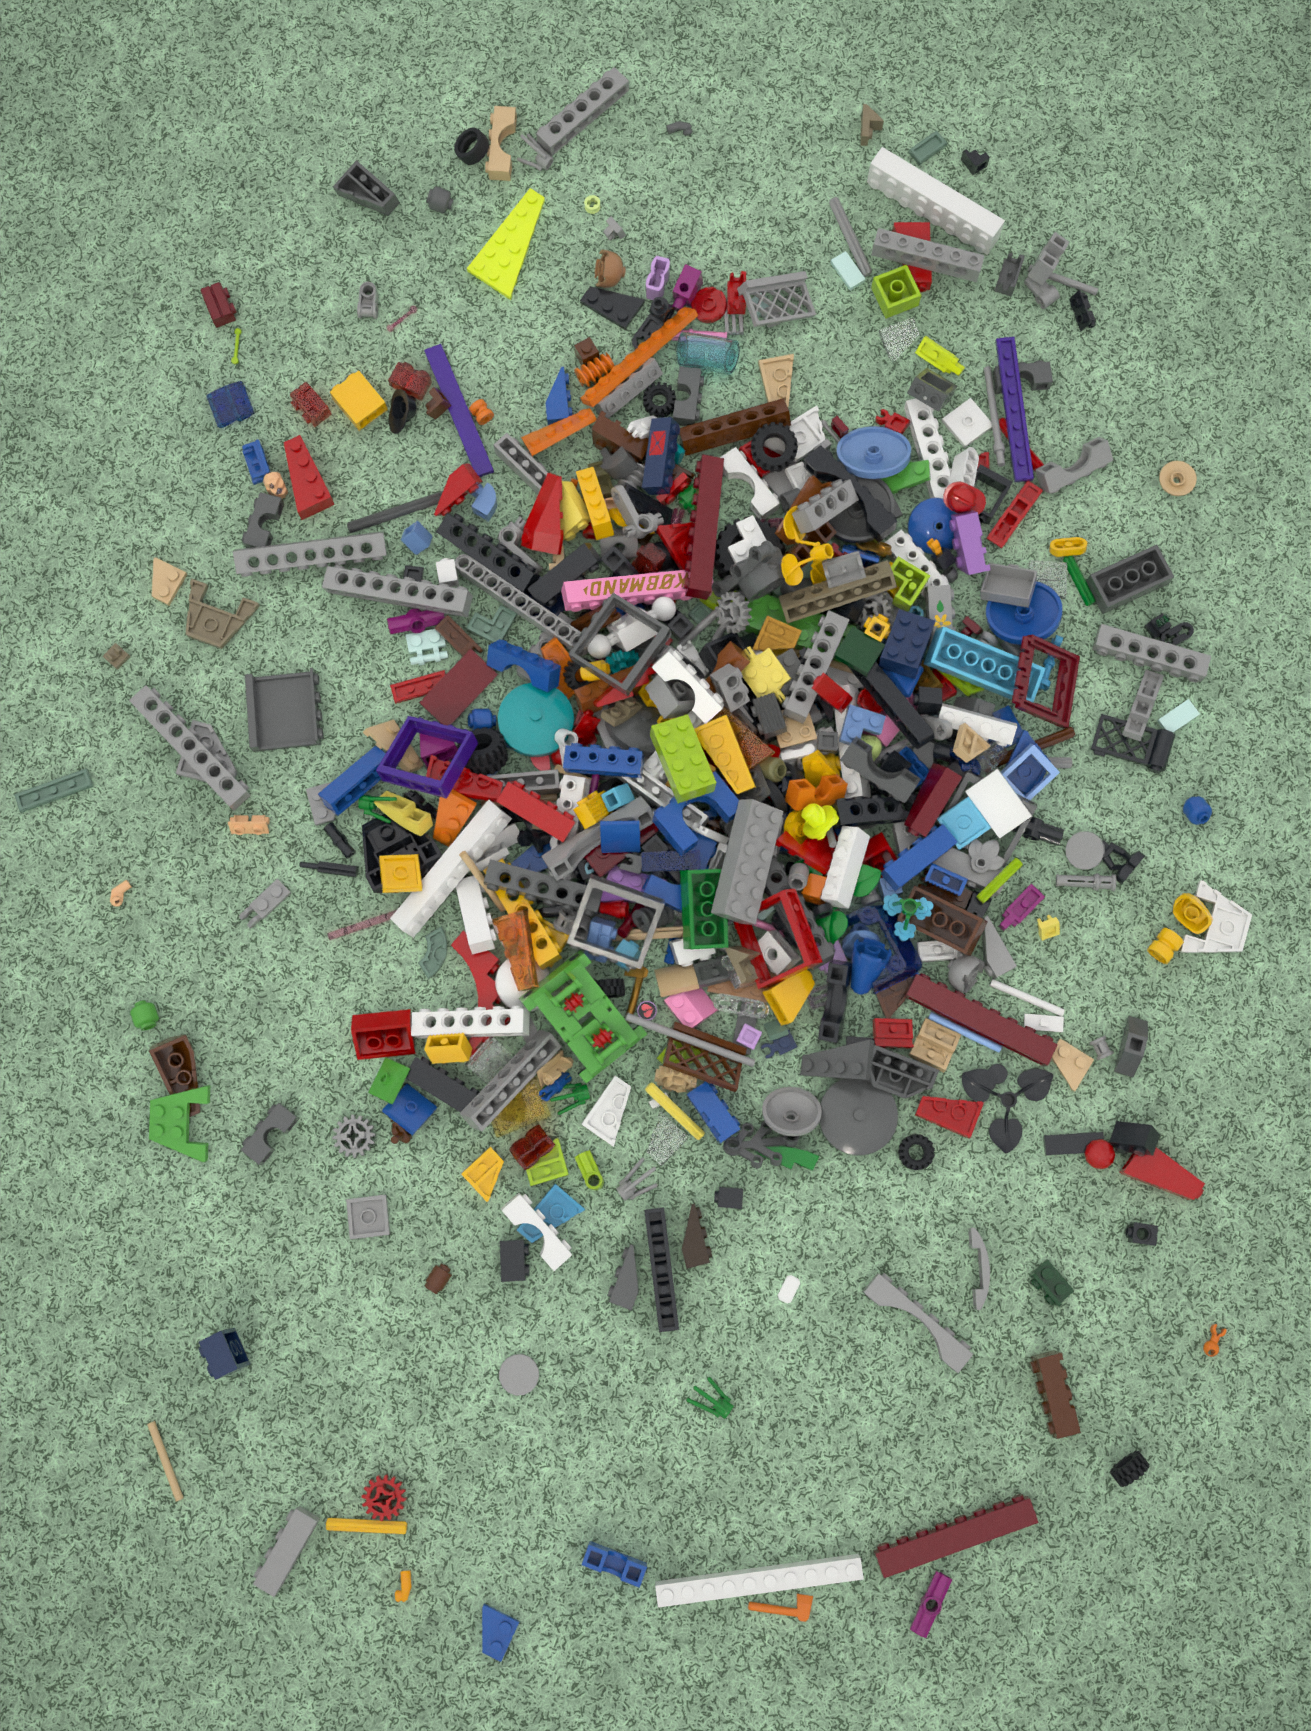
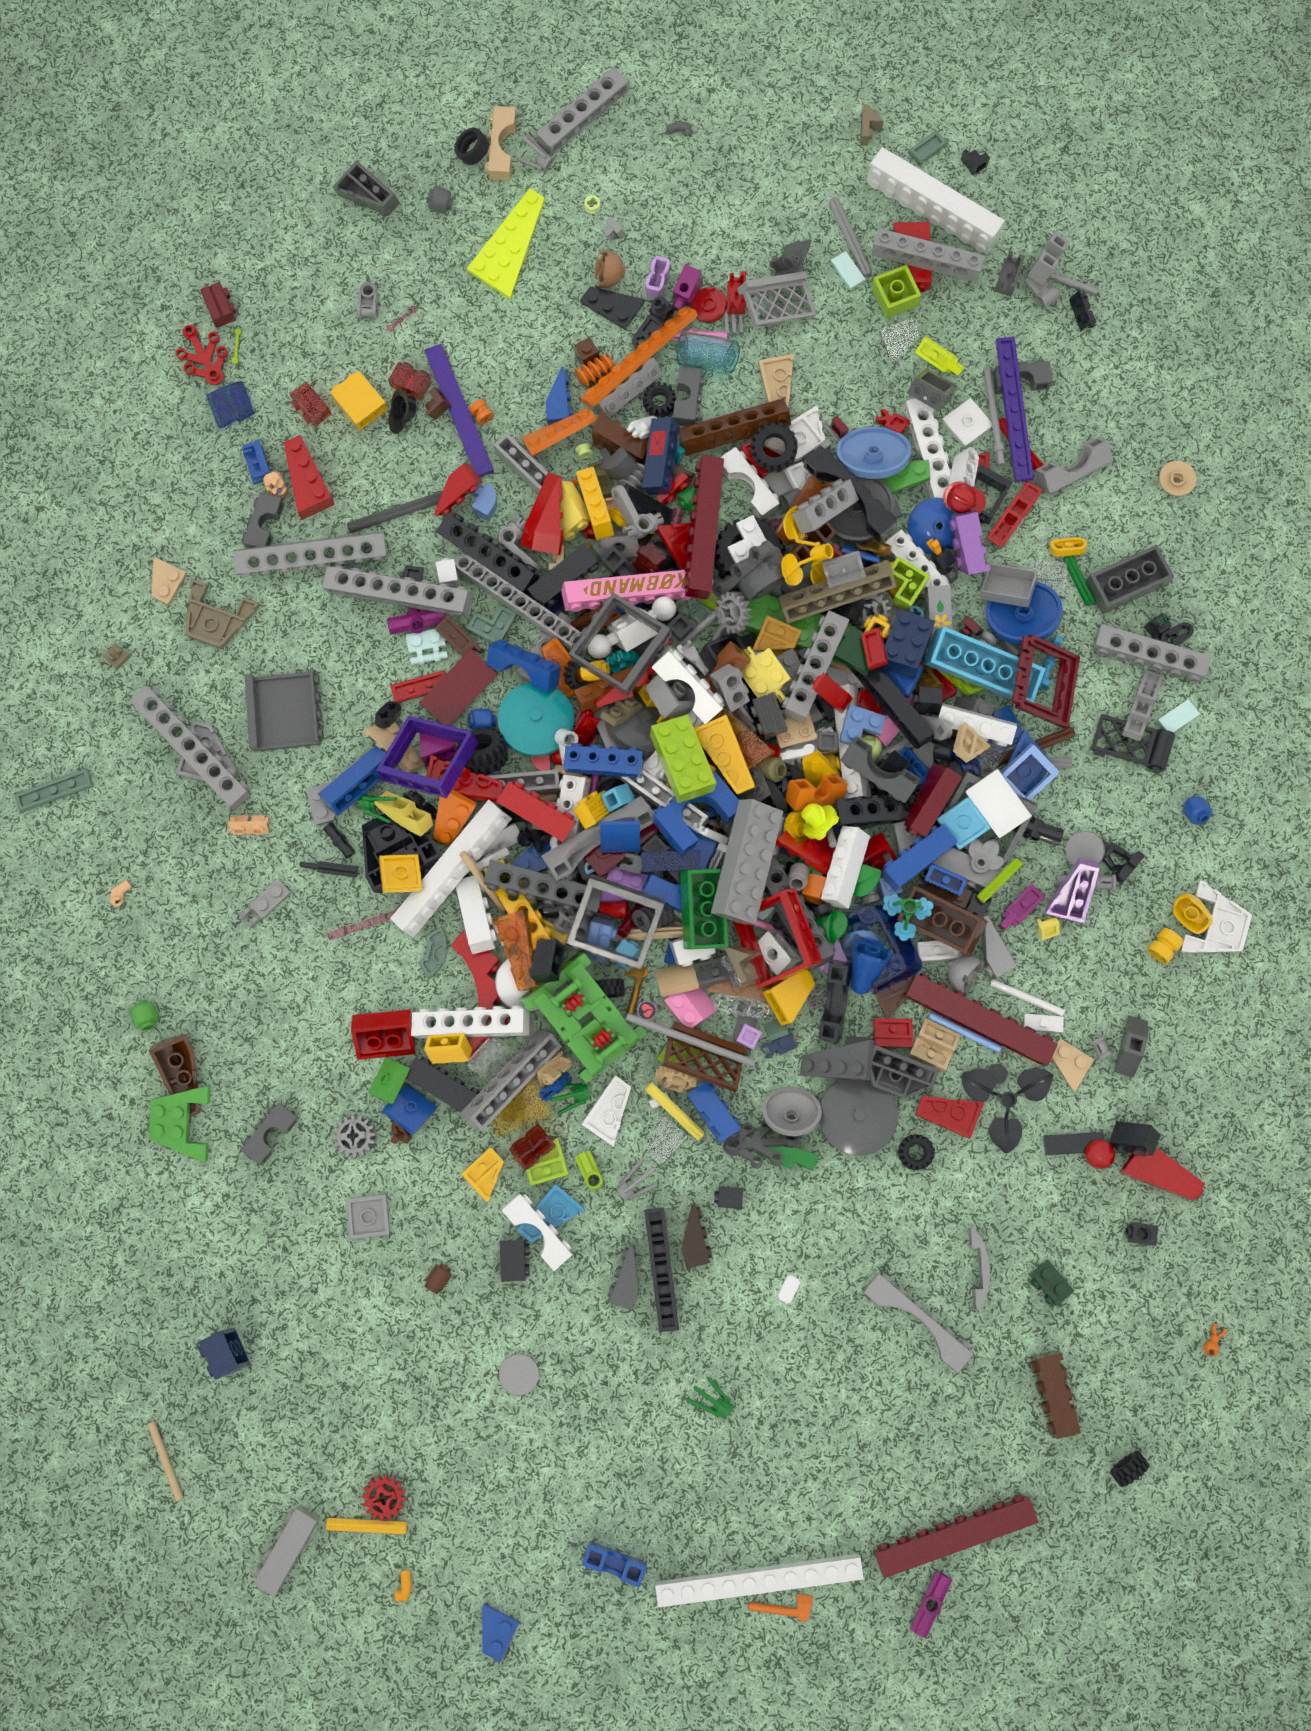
(203, 357): none -> red plant
(387, 714): none -> black beam
(416, 538): medium blue panel -> none
(547, 961): none -> black brick
(584, 451): none -> yellowish green bush
(791, 259): none -> dark grey hinge
(874, 648): none -> red tile
(1075, 892): none -> medium lavender wedge

